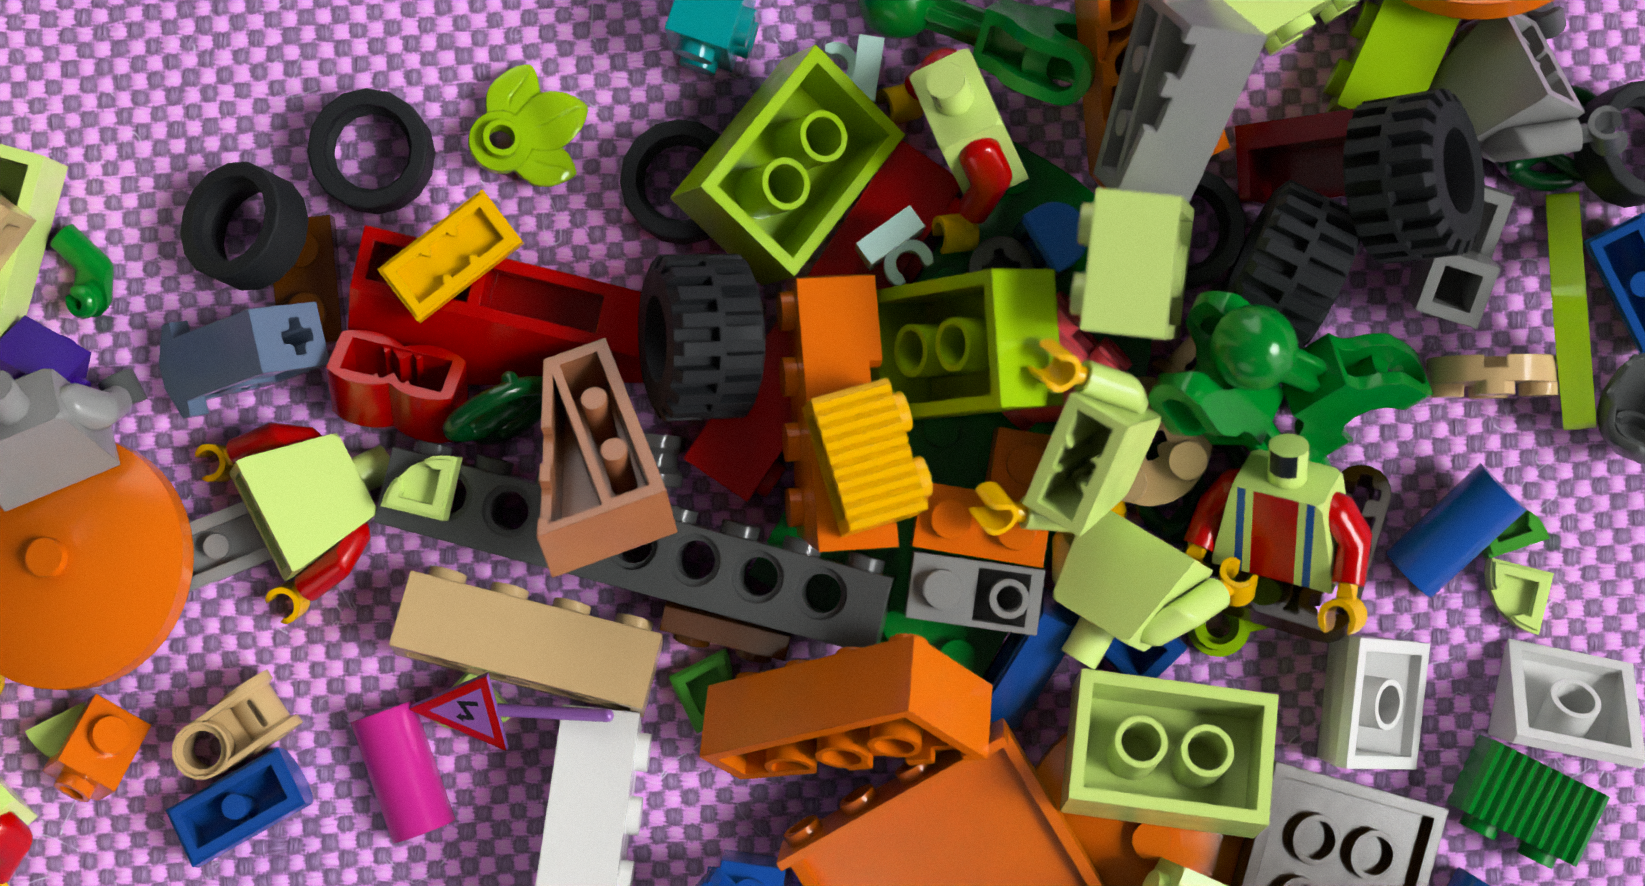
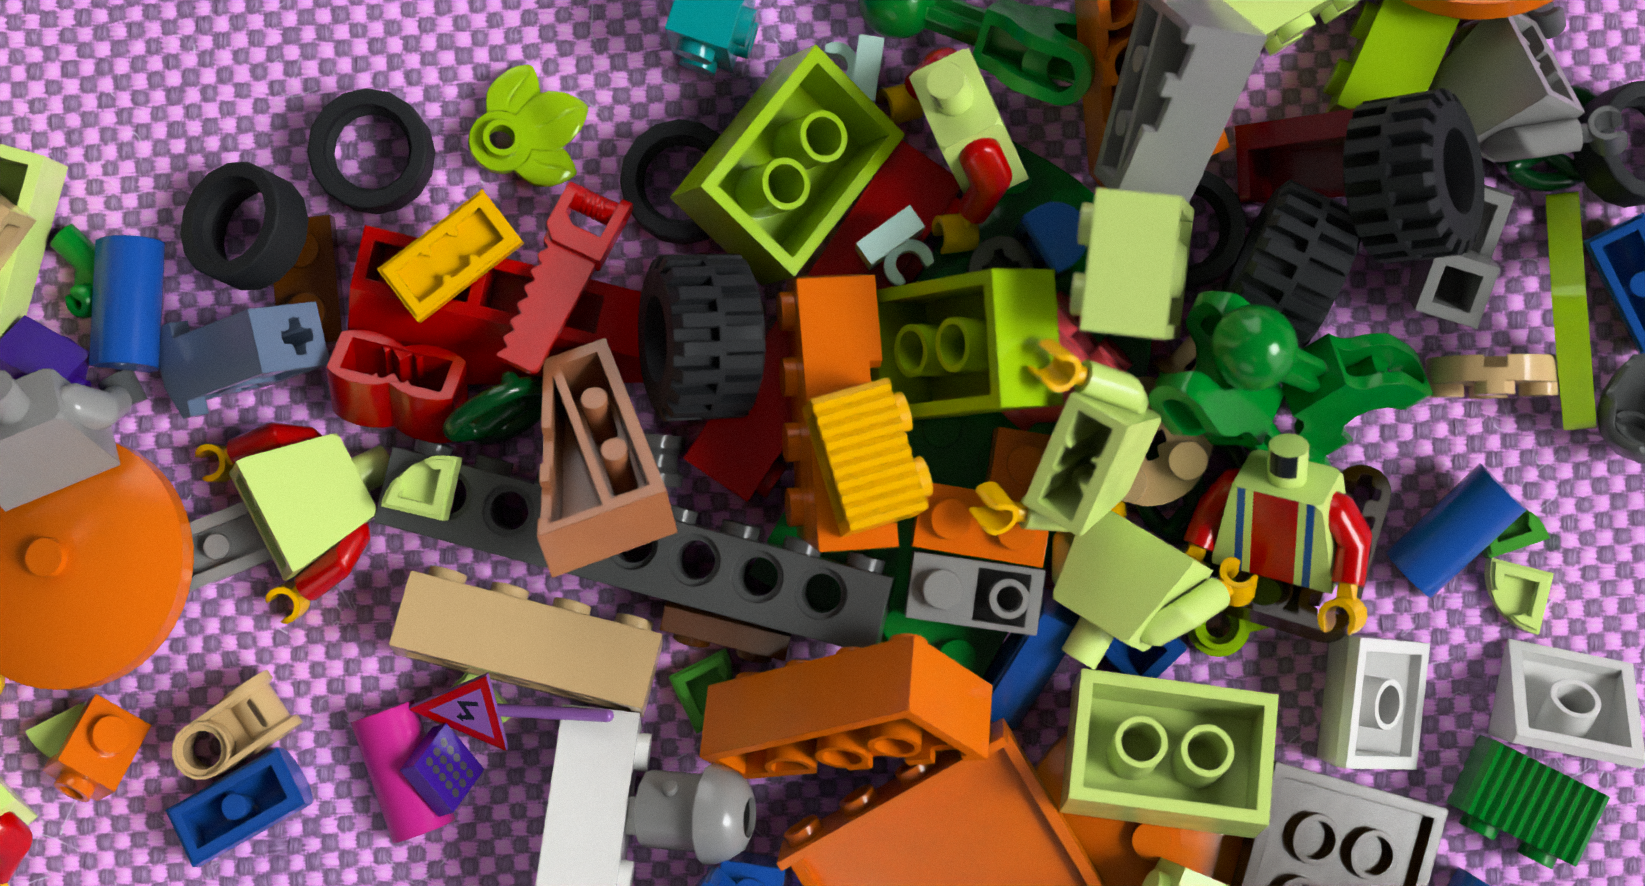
(127, 303): none -> blue brick
(442, 769): none -> dark purple tile
(562, 275): none -> red piece
(696, 812): none -> light grey piece

